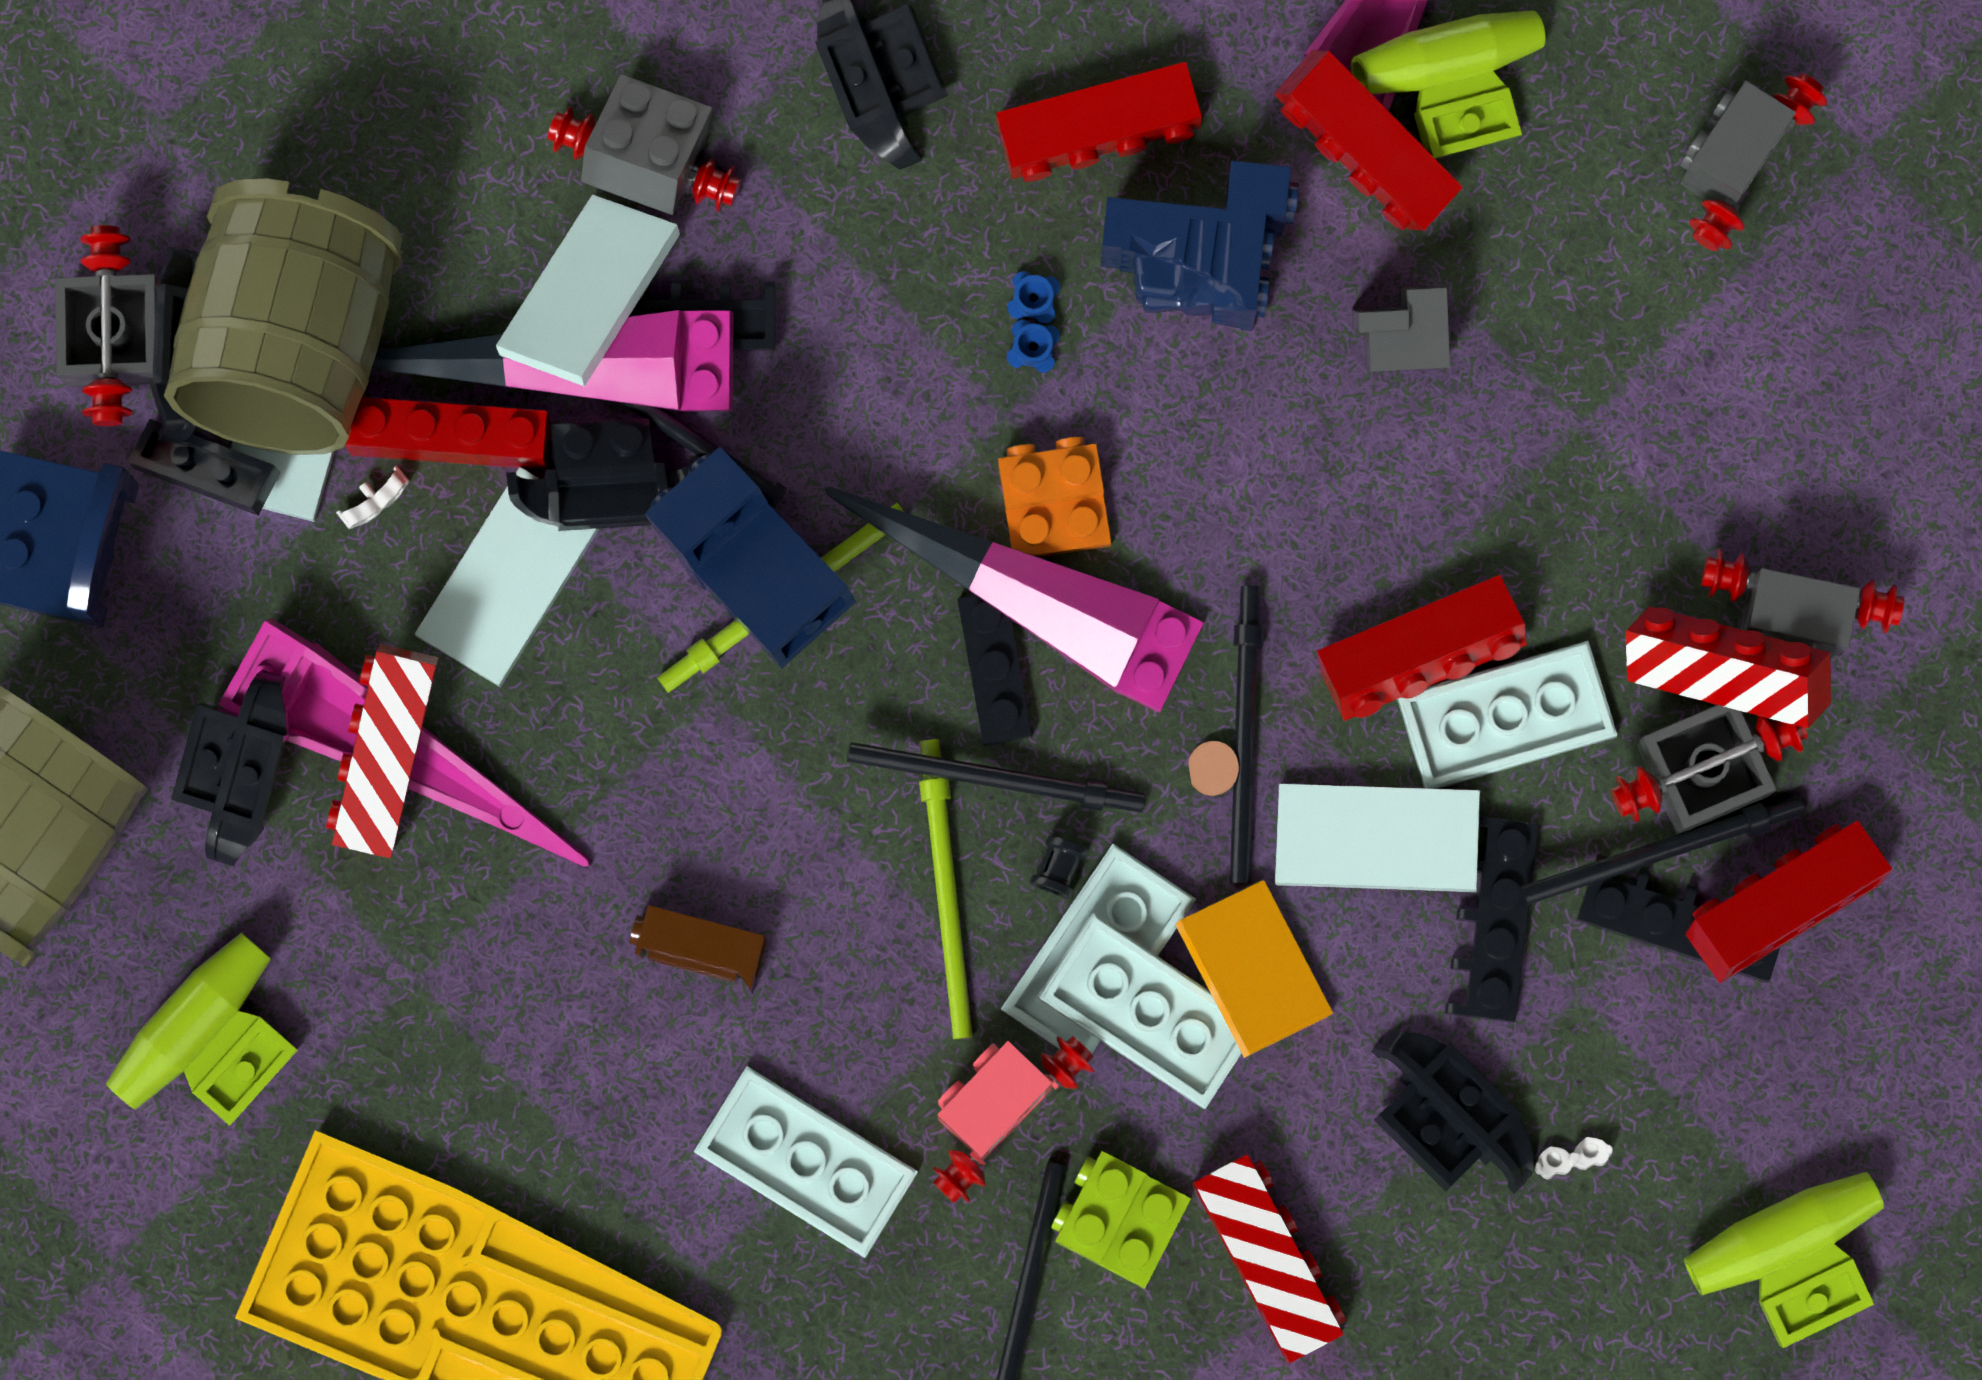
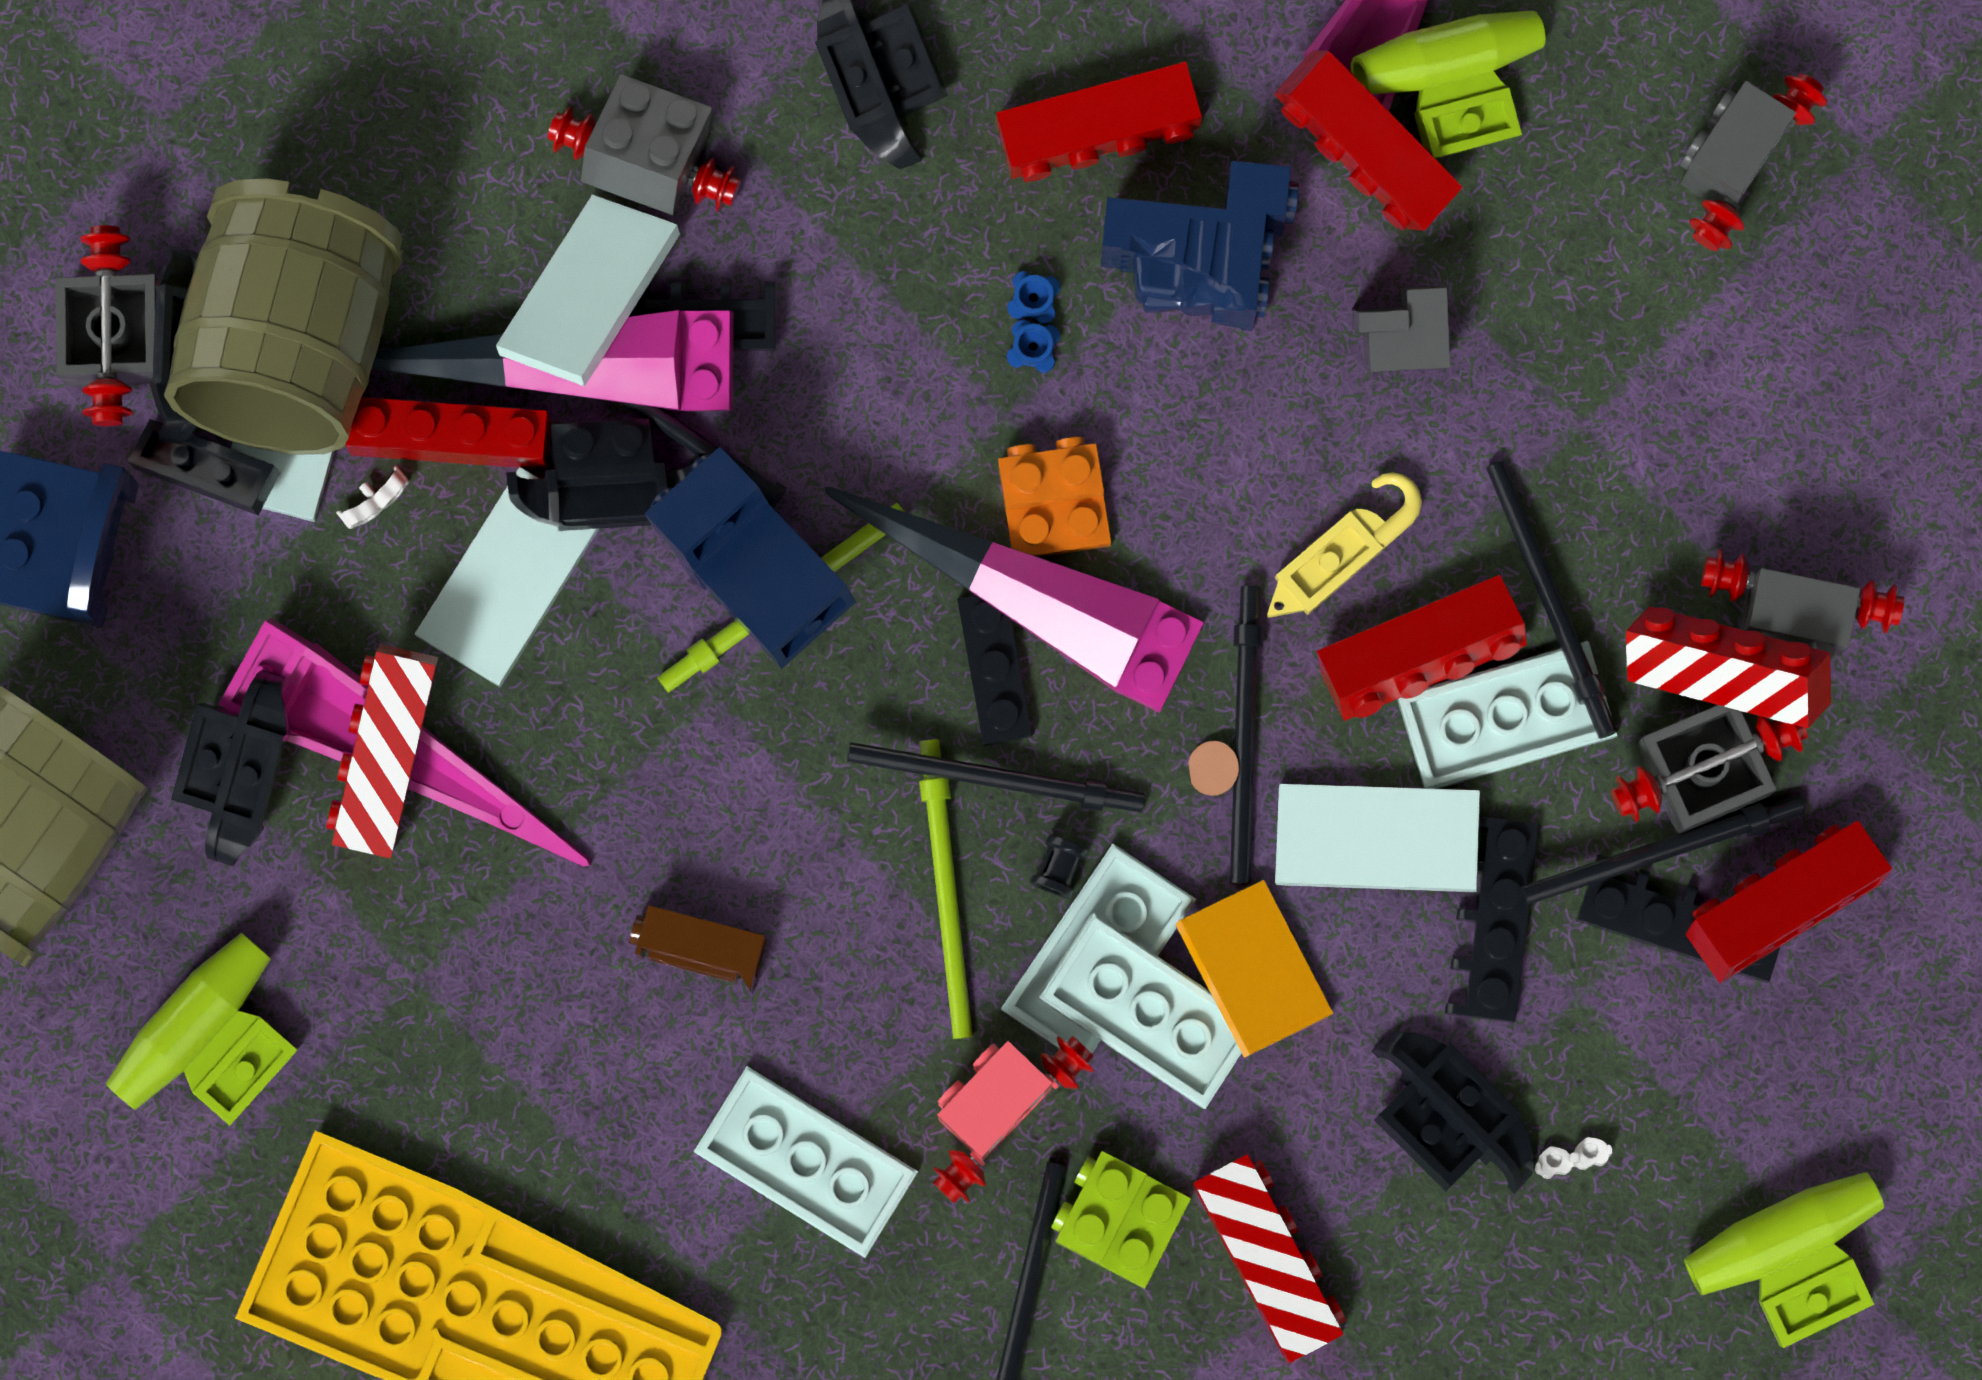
(1343, 551): none -> light yellow plate
(1587, 686): none -> black bar

